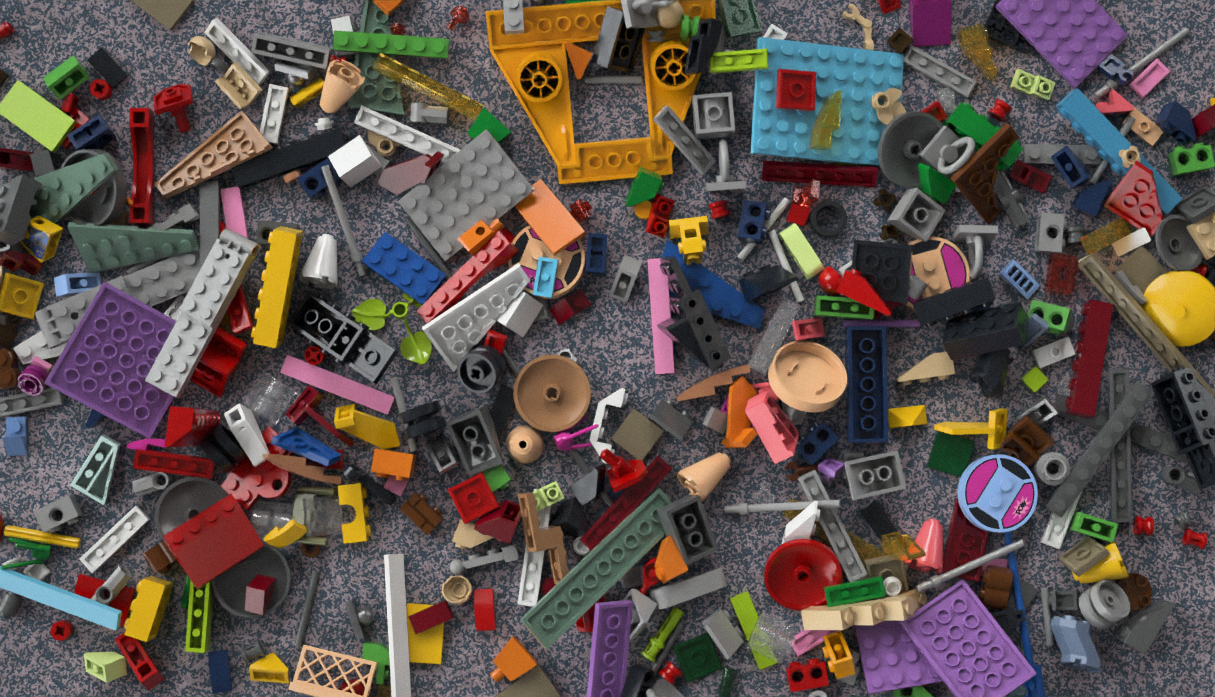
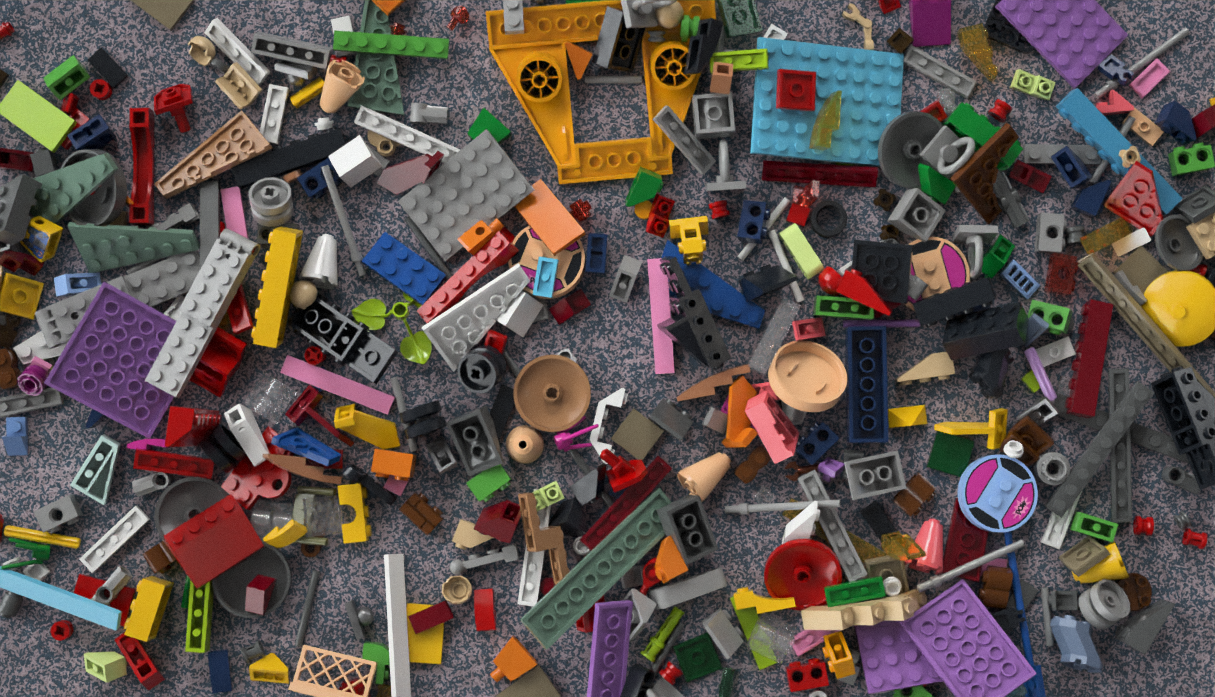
(271, 202): none -> light grey wheel
(303, 294): none -> tan hair
(427, 86): clear yellow plate -> none
(473, 498): red tile -> none
(721, 78): none -> nougat brick
(746, 598): none -> yellow slope
(748, 469): none -> reddish brown brick
(890, 106): tan plate -> none
(916, 492): none -> reddish brown brick
(997, 256): none -> green slope
(1013, 449): none -> white plate
(1040, 373): none -> lavender axle

